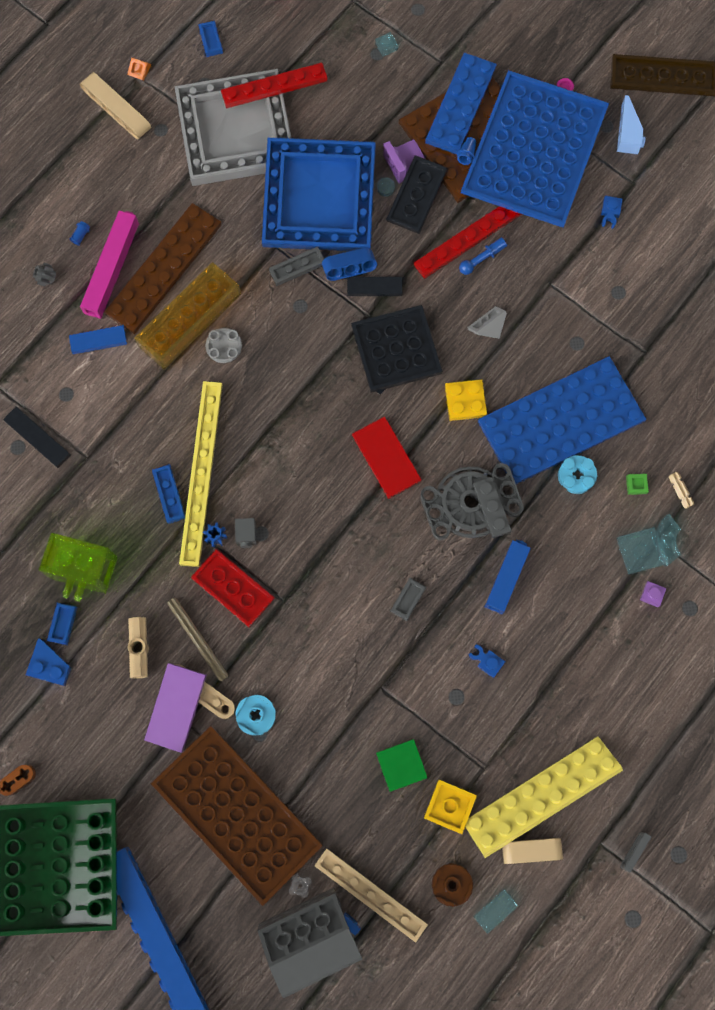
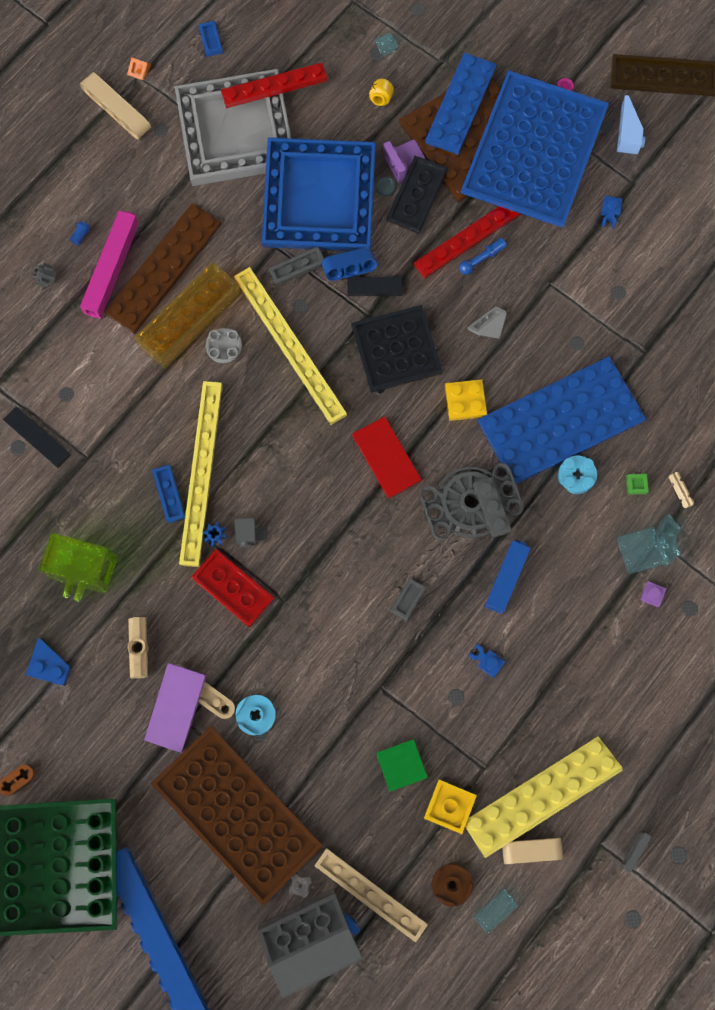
(62, 624): blue tile -> none
(98, 339): blue tile -> none
(197, 639): dark tan axle -> none
(290, 346): none -> light yellow plate
(381, 92): none -> yellow head
(467, 151): blue cone -> none

